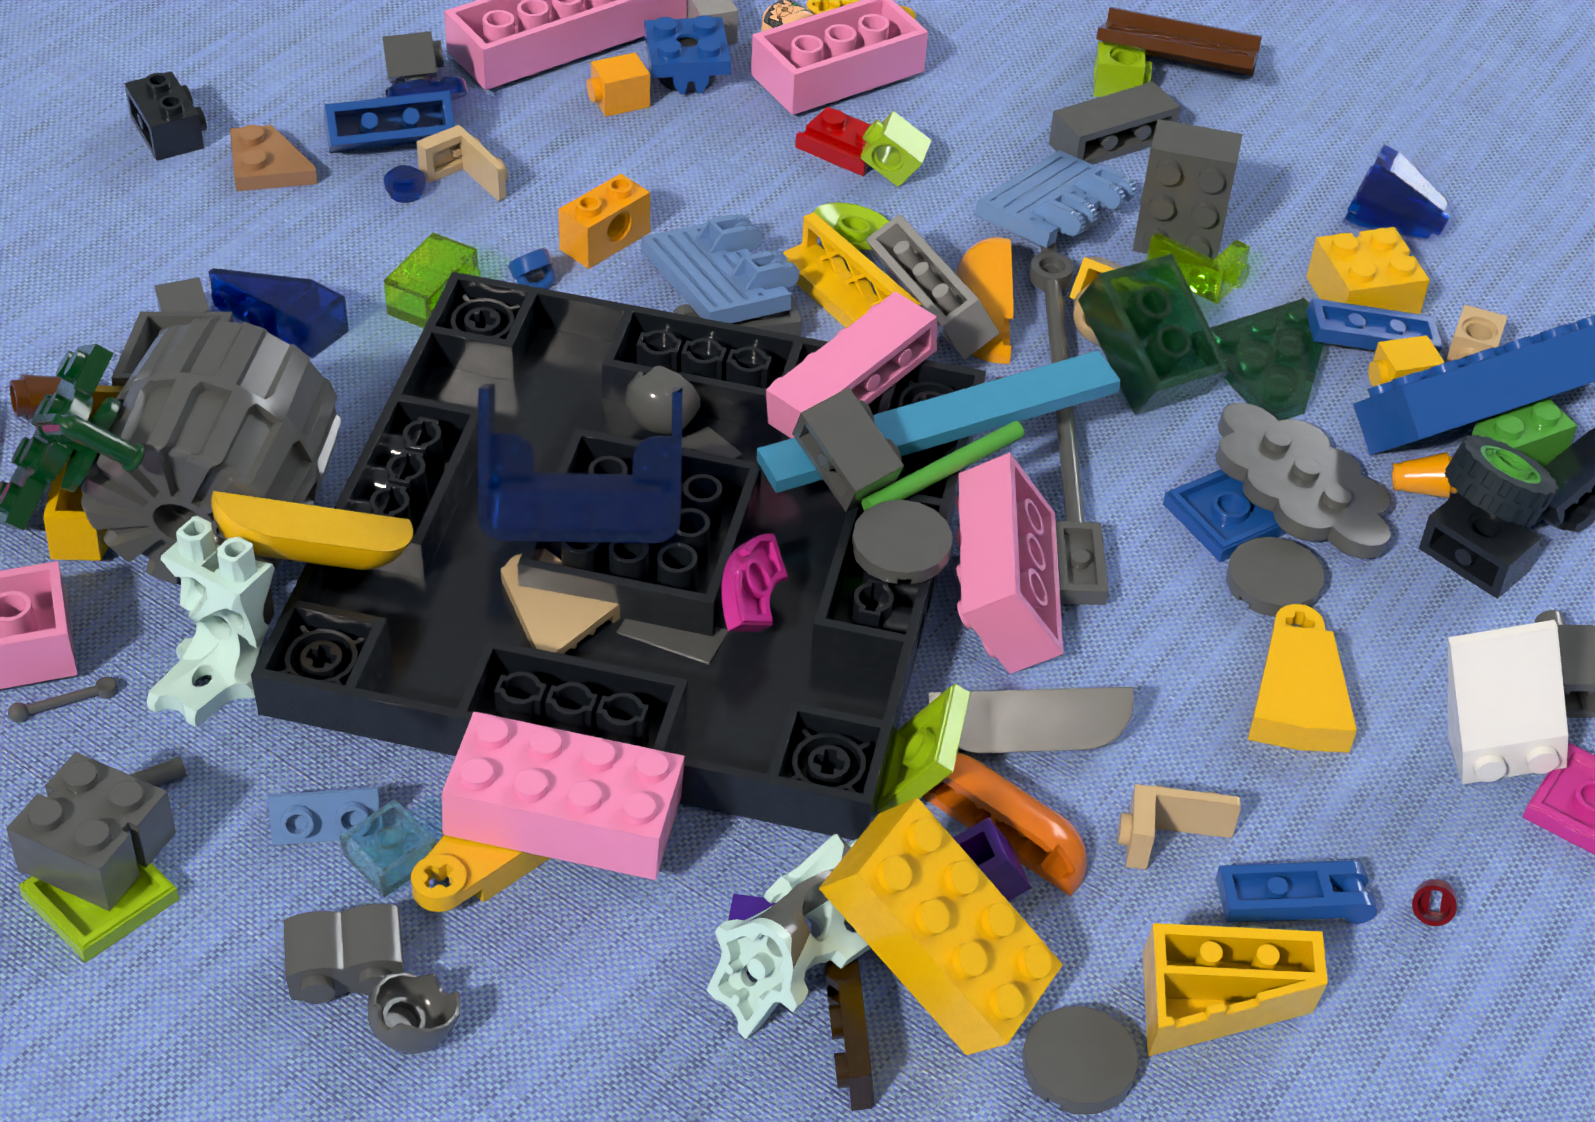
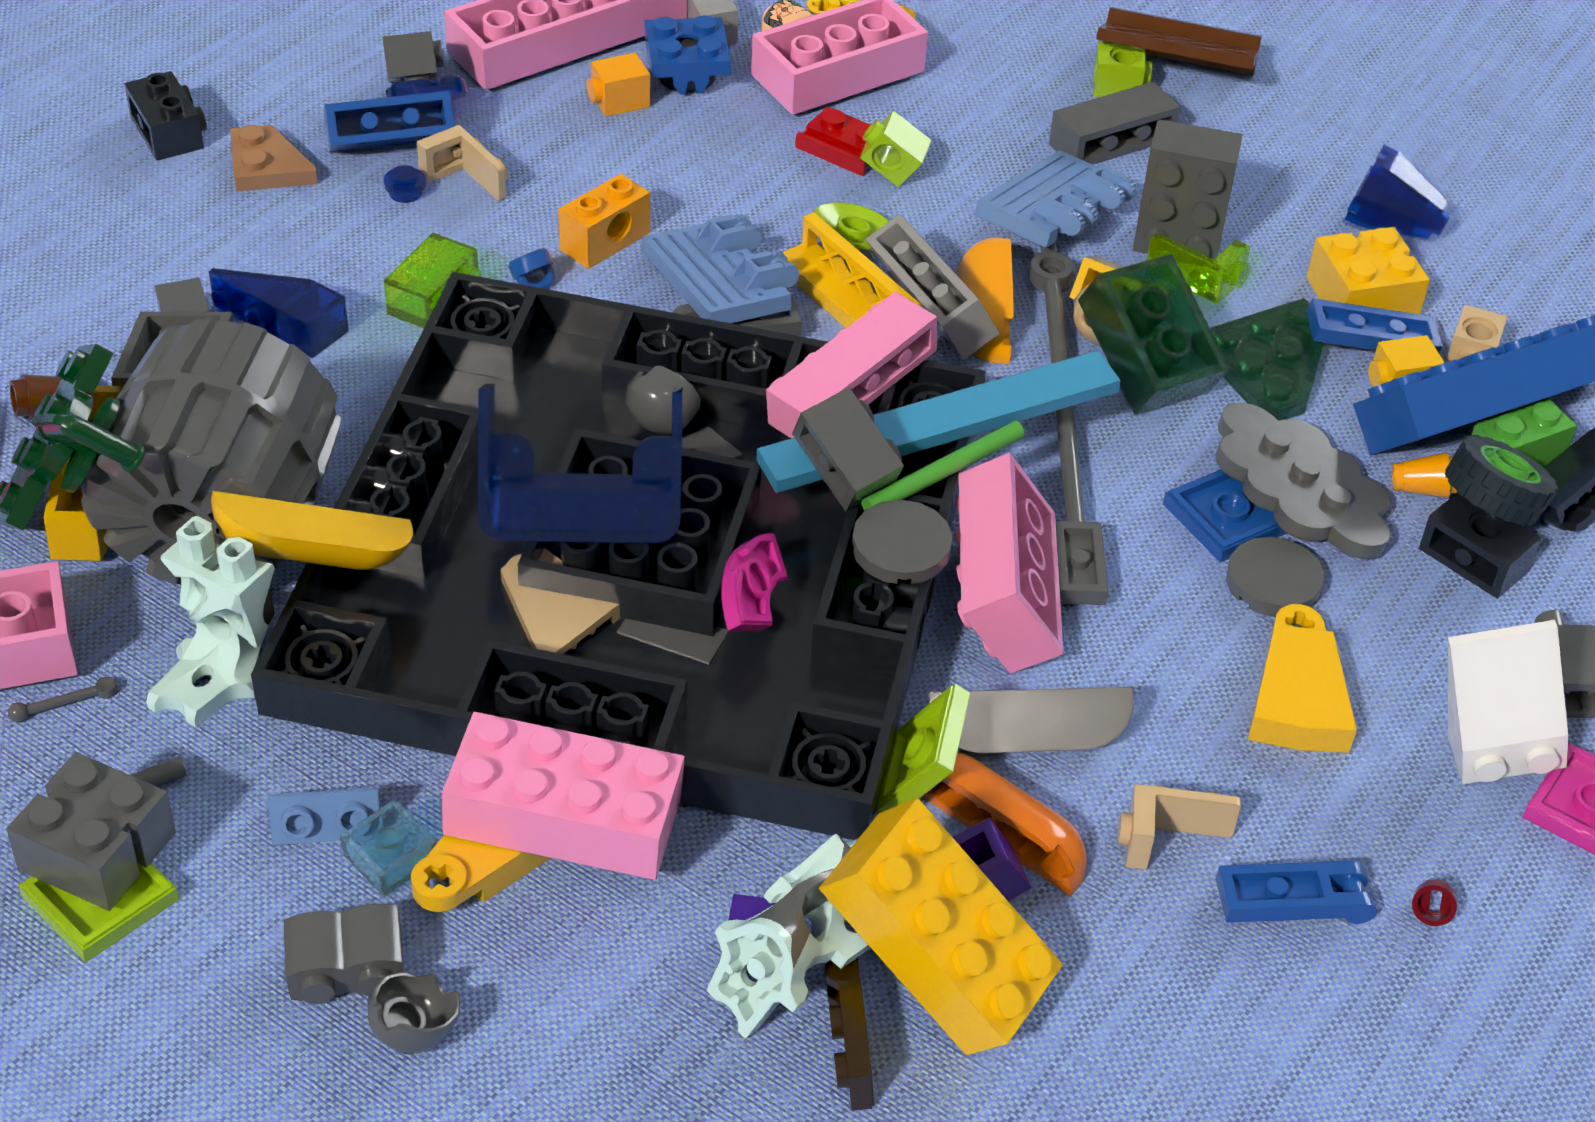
(1080, 1059): dark grey tile -> none
(1226, 981): yellow wedge -> none

